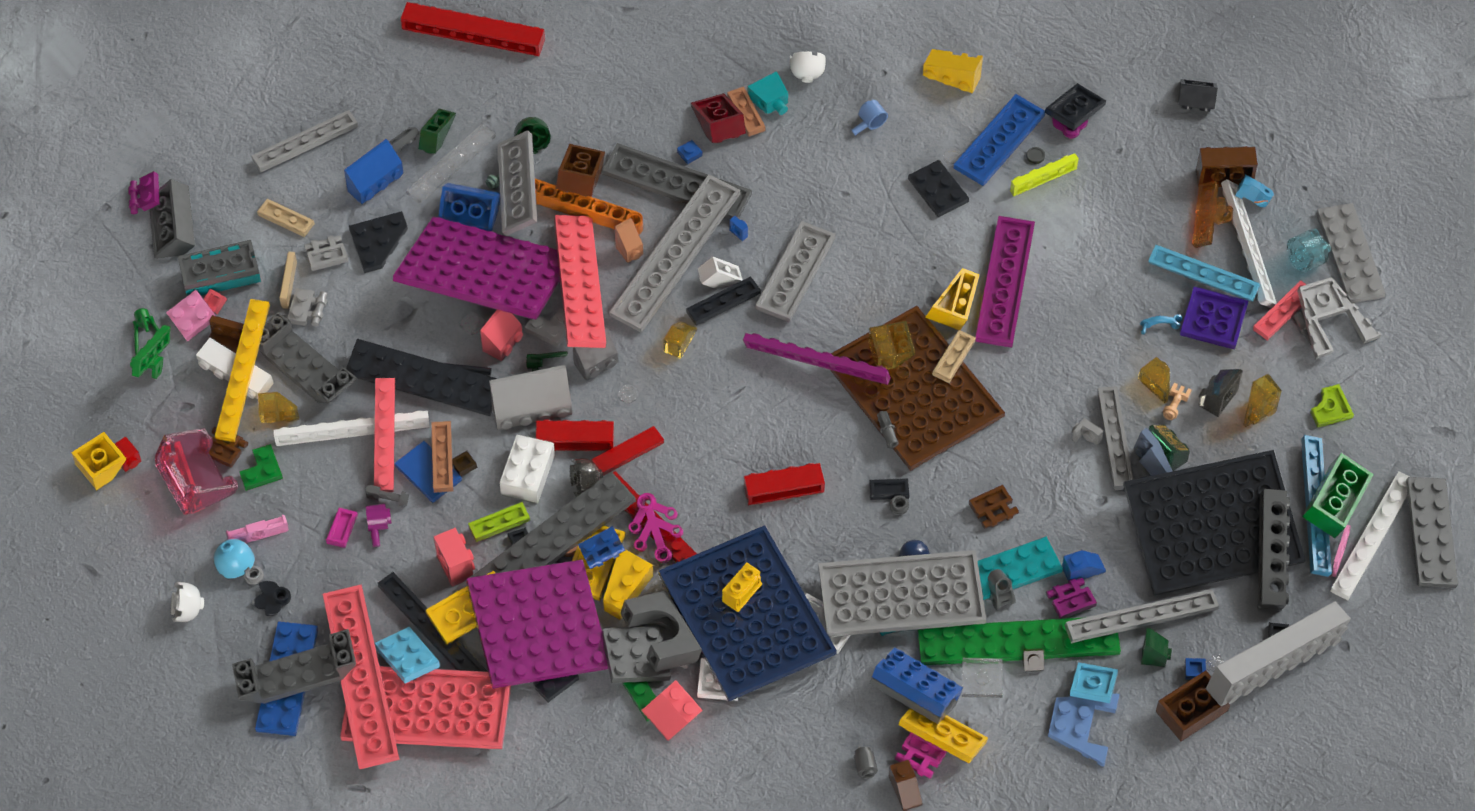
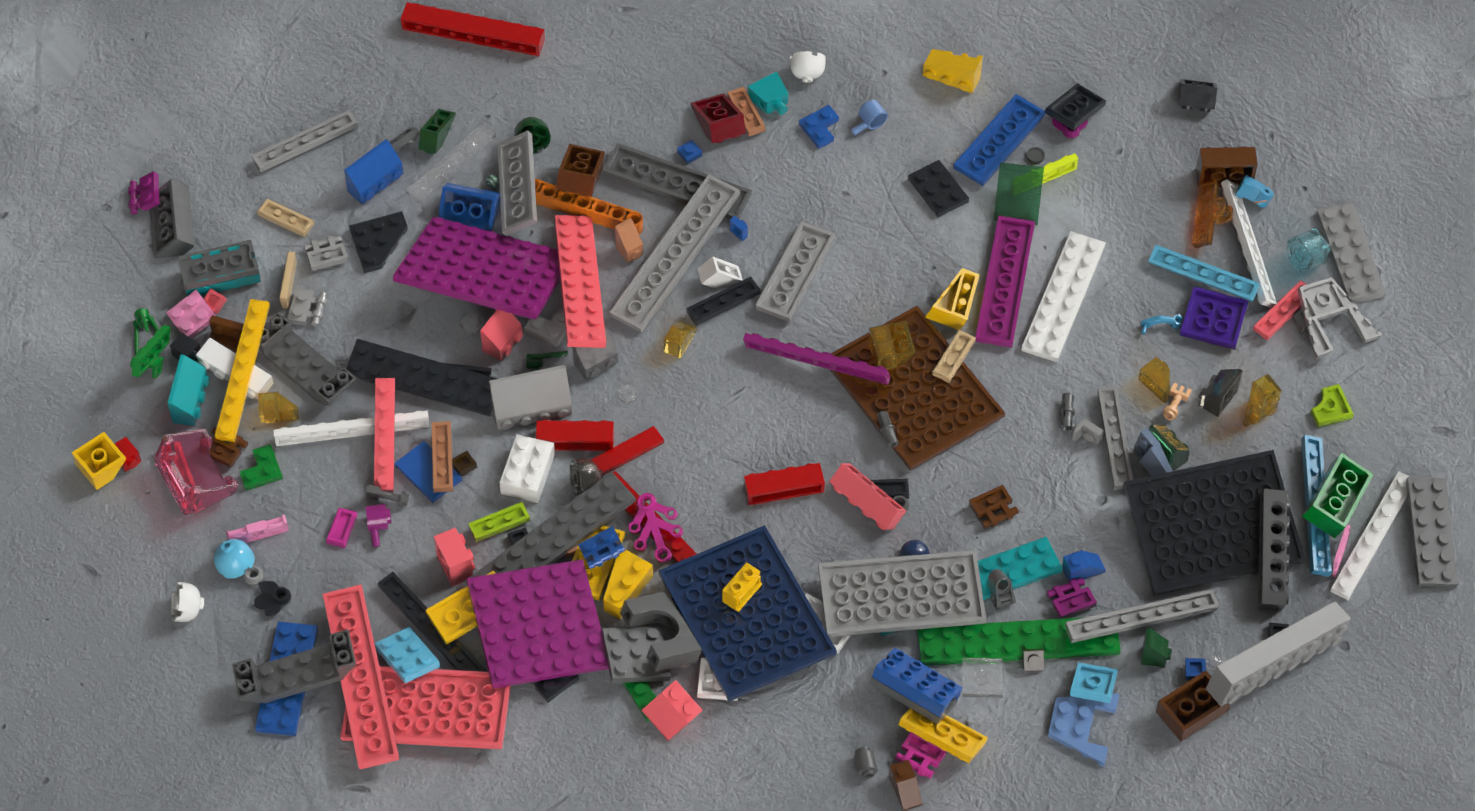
(185, 346): none -> black brick
(188, 391): none -> teal slope
(816, 126): none -> blue plate
(867, 496): none -> coral brick
(1019, 191): none -> clear green piece
(1063, 296): none -> white plate
(1067, 412): none -> dark grey pin

